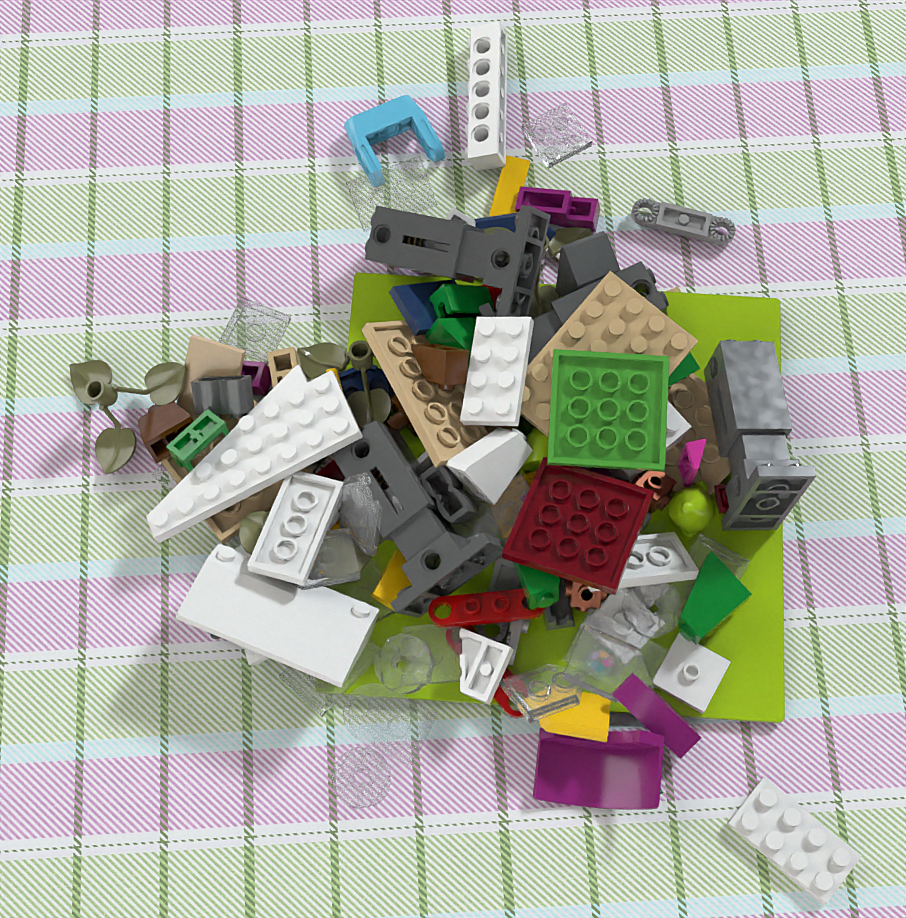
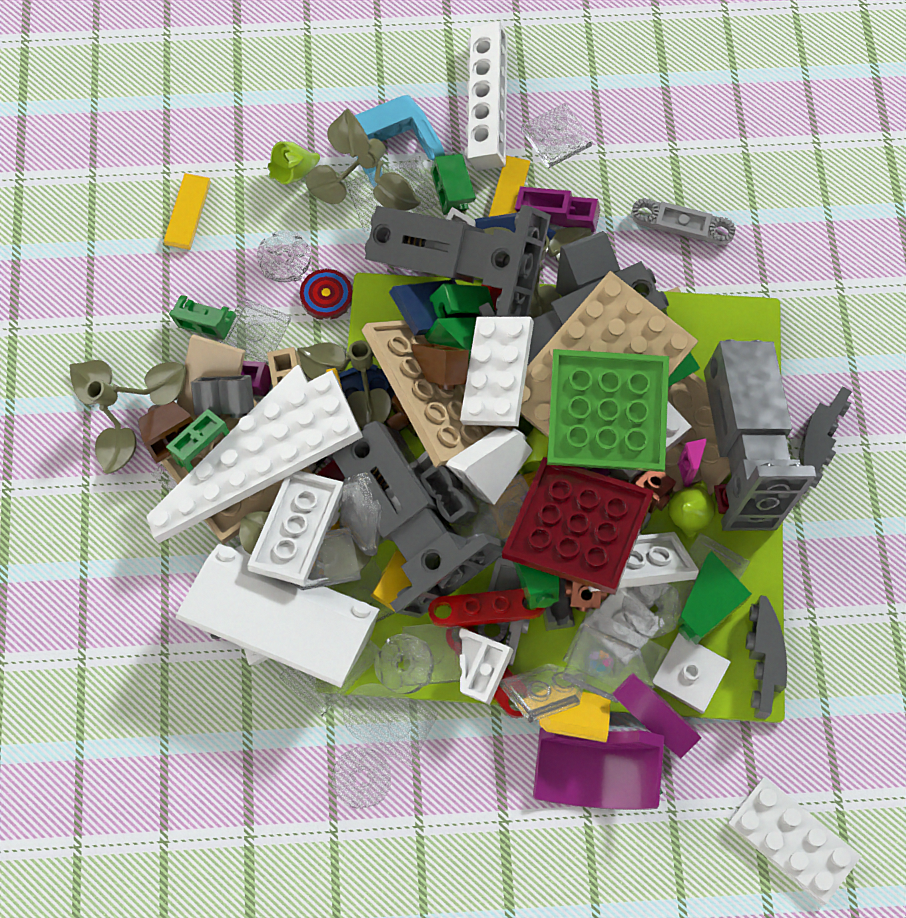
(187, 211): none -> yellow tile
(202, 318): none -> green hinge
(290, 162): none -> lime hat
(291, 269): none -> clear plate
(326, 294): none -> dark red tile
(347, 137): none -> olive plant
(452, 183): none -> green hinge
(768, 646): none -> dark grey slope
(817, 439): none -> dark grey slope

